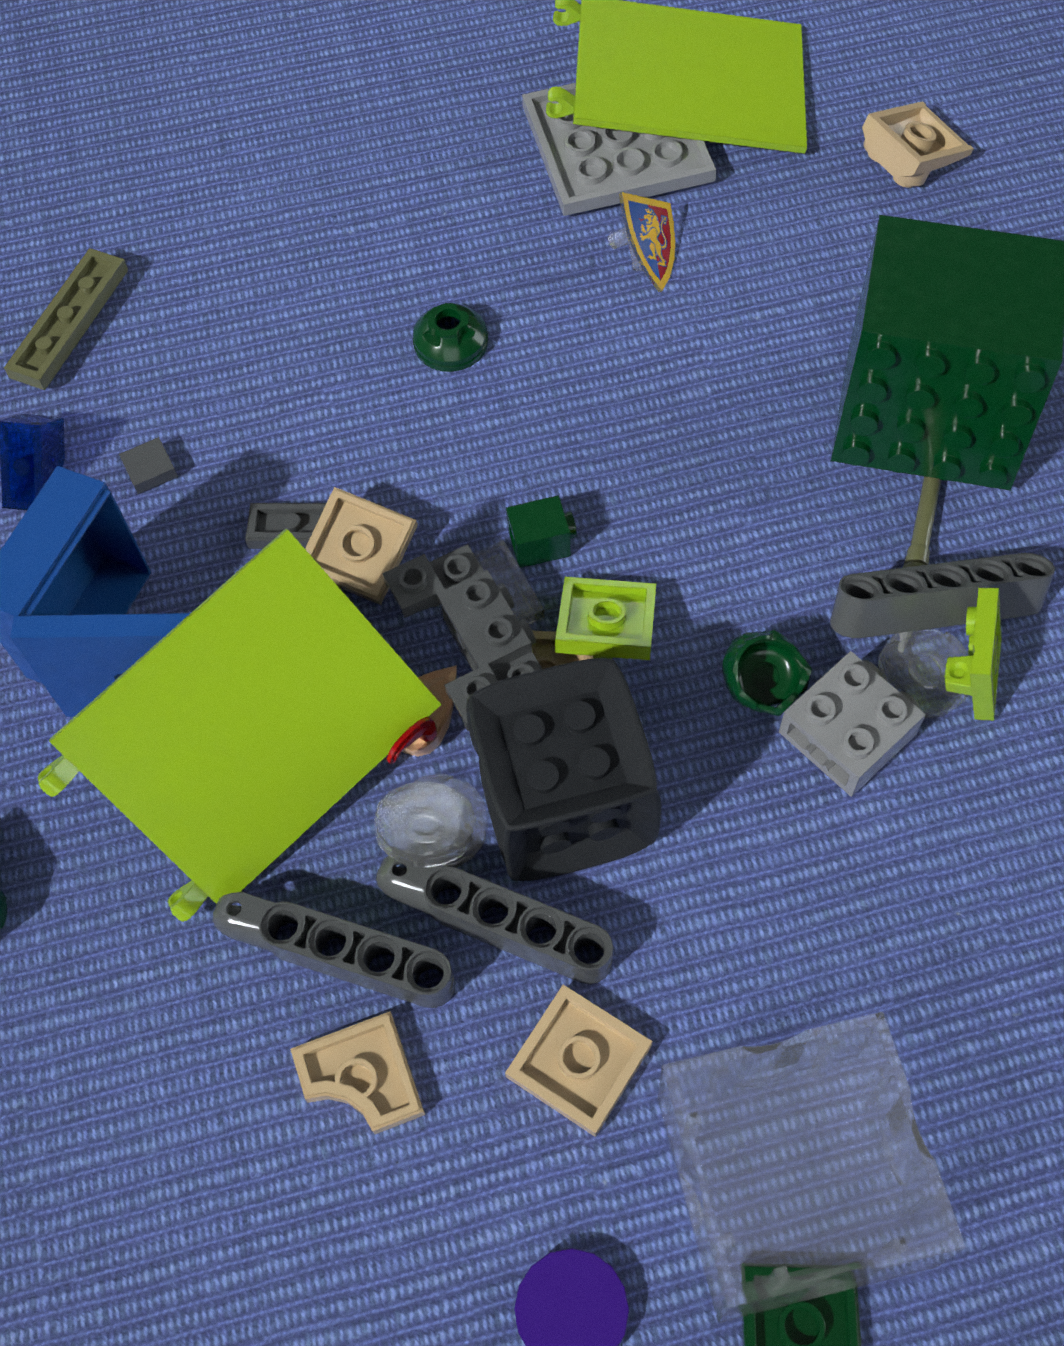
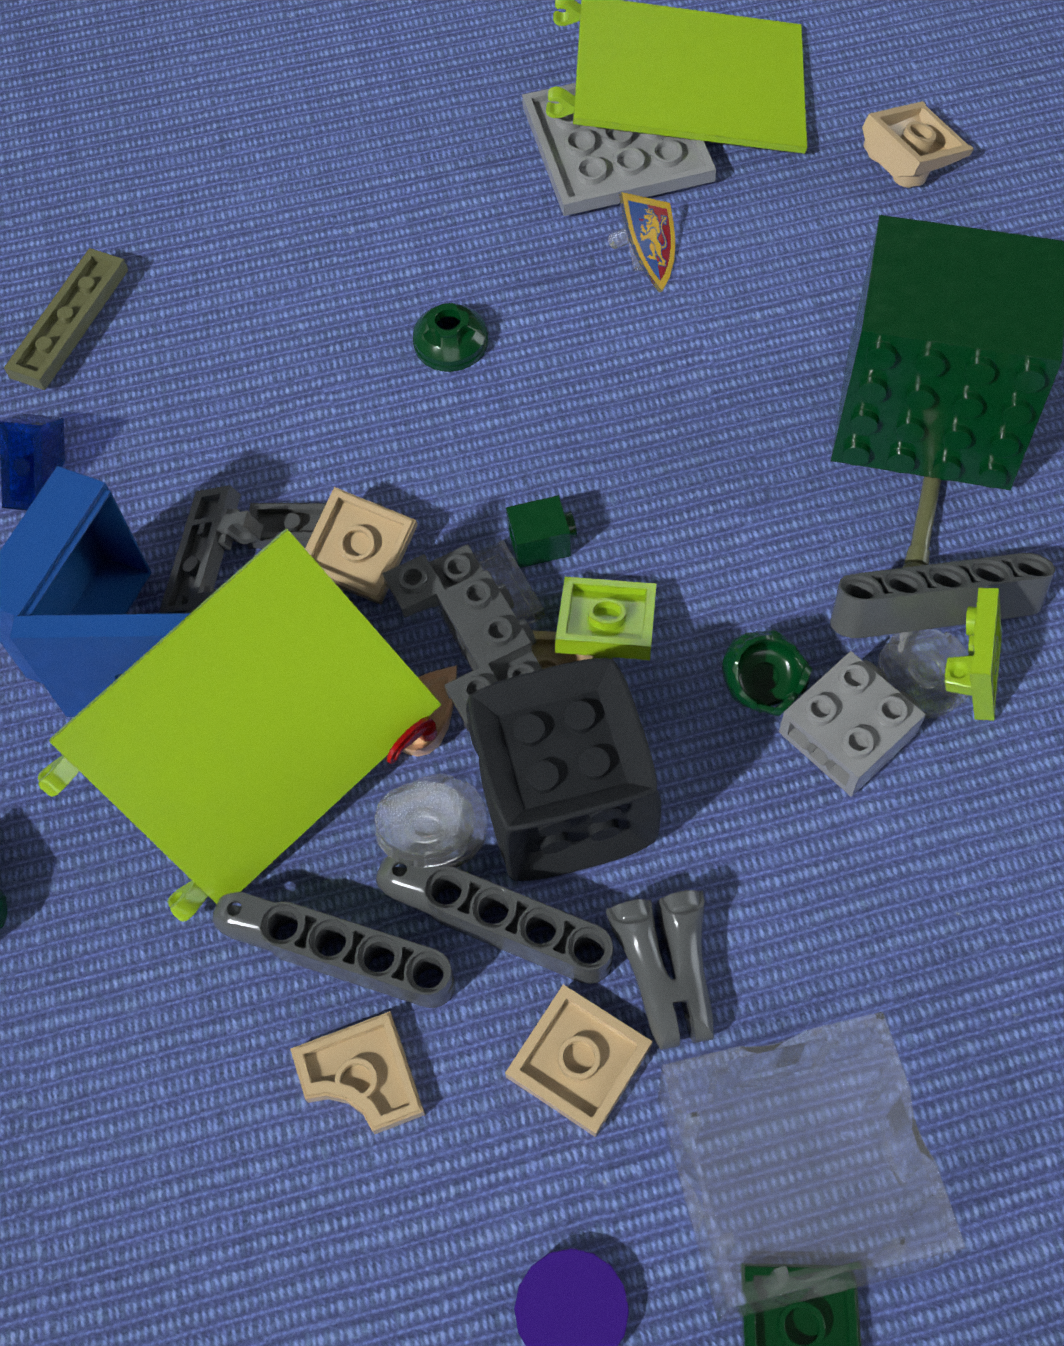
(148, 465): dark grey tile -> none
(208, 531): none -> dark grey hinge
(681, 925): none -> dark grey piece

